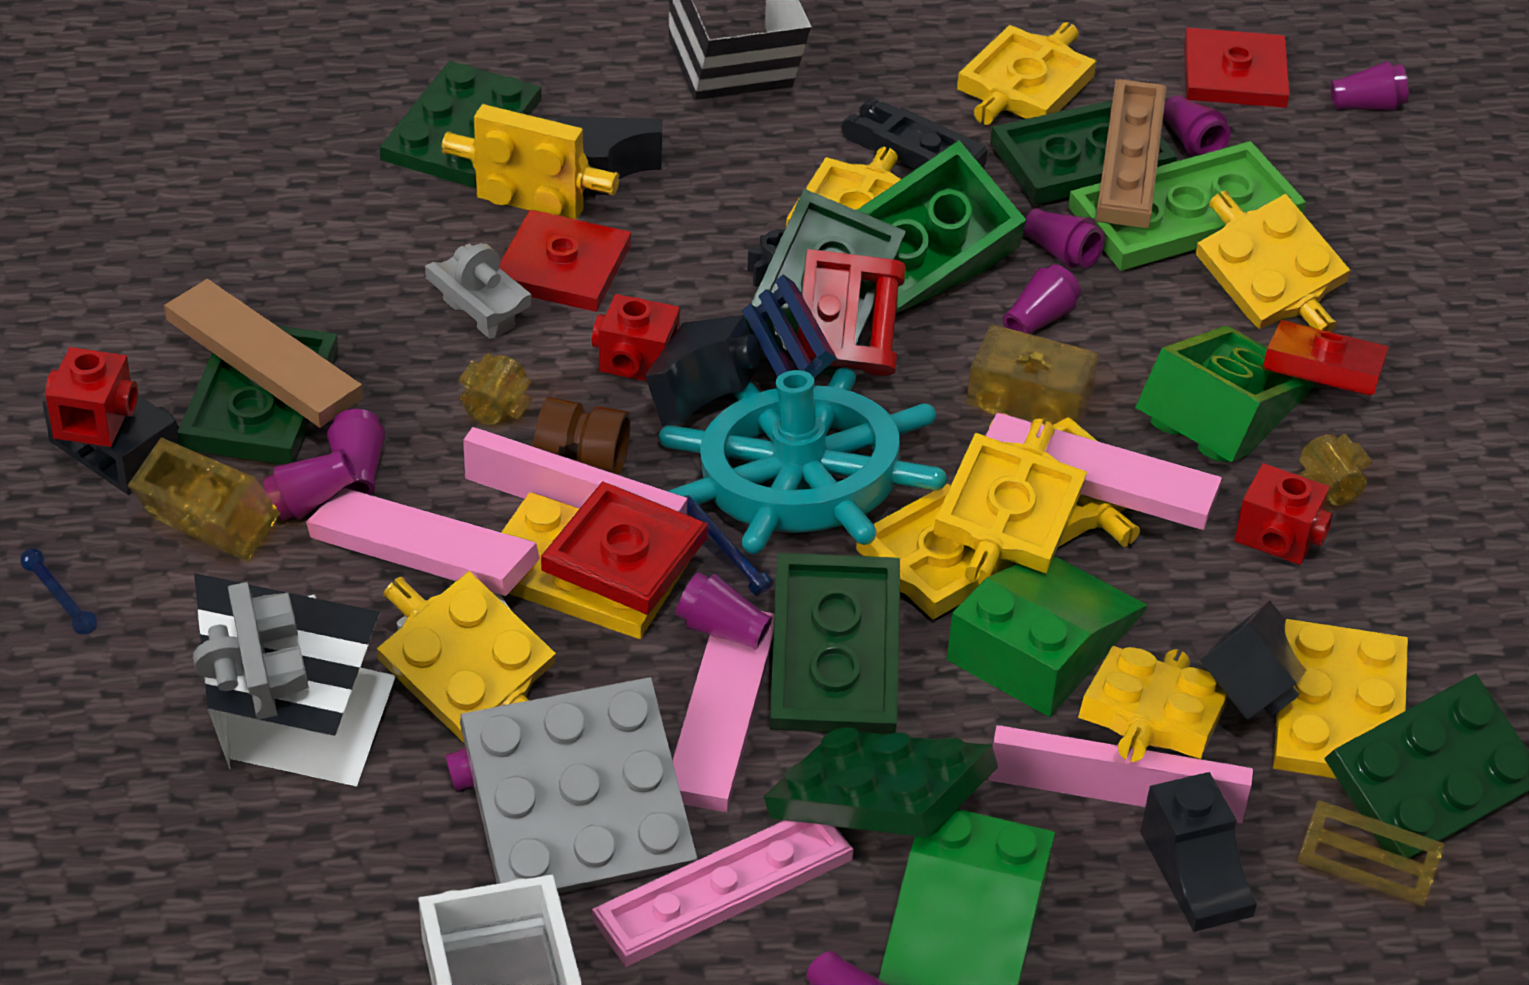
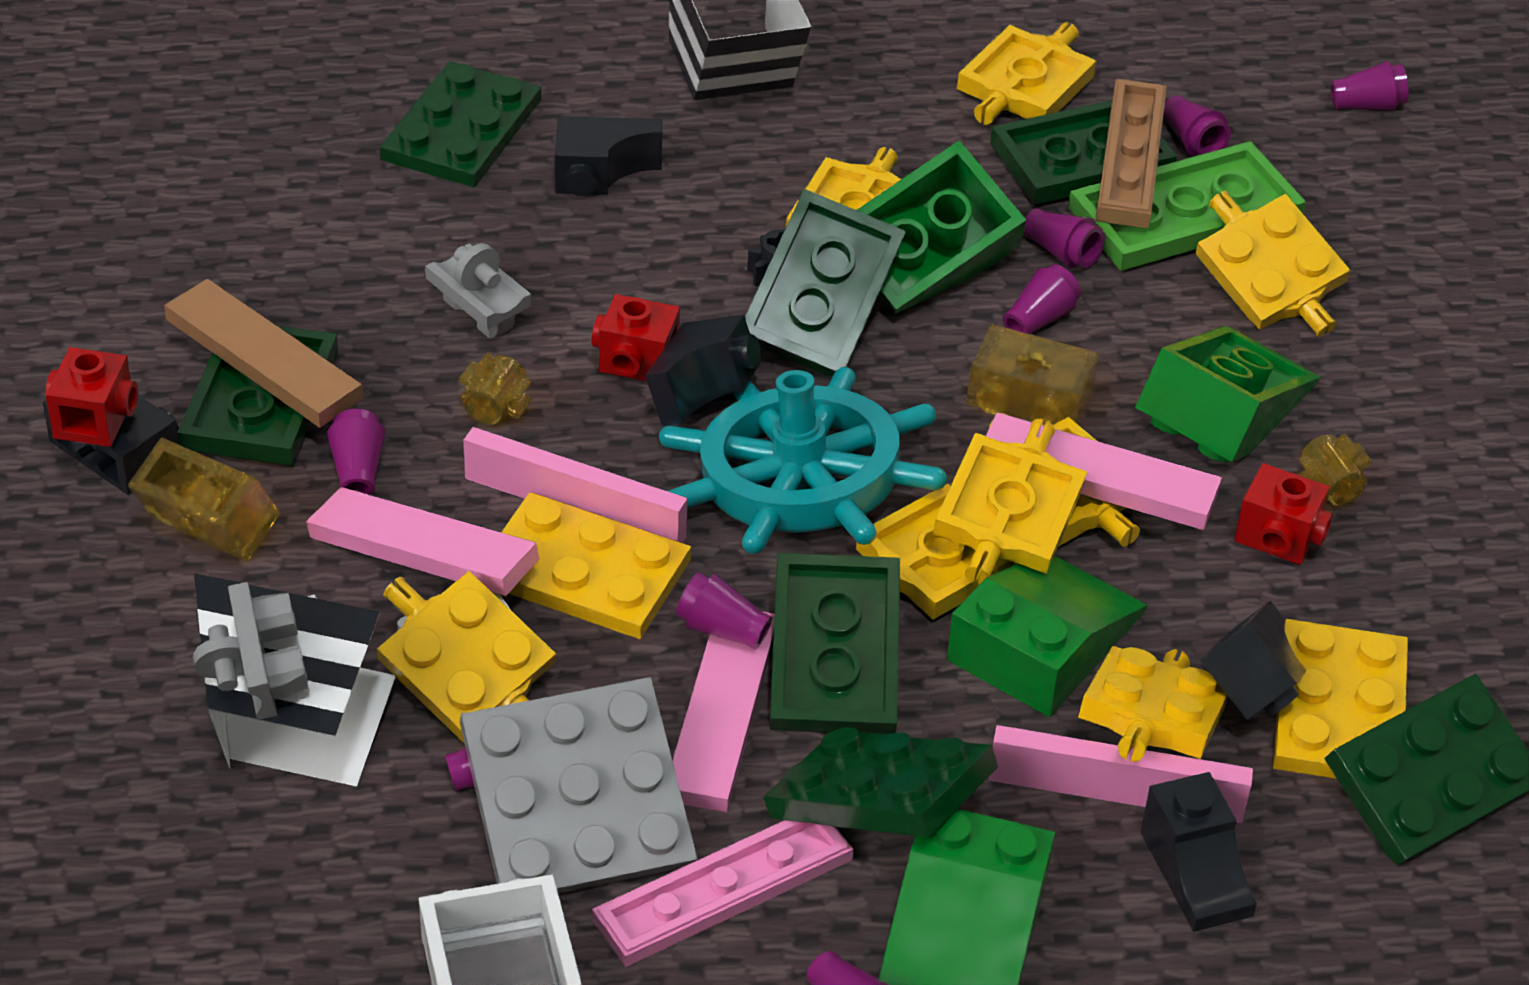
(82, 621): clear blue hinge -> none
(308, 483): magenta cone -> none
(529, 162): yellow plate -> none
(565, 259): red plate -> none
(589, 438): reddish brown wheel -> none
(624, 547): red plate -> none
(758, 582): clear blue piece -> none
(771, 307): dark blue tile -> none
(832, 296): plate -> none
(908, 134): black hinge -> none
(1236, 67): red plate -> none
(1326, 357): red plate -> none
(1425, 871): clear yellow tile -> none

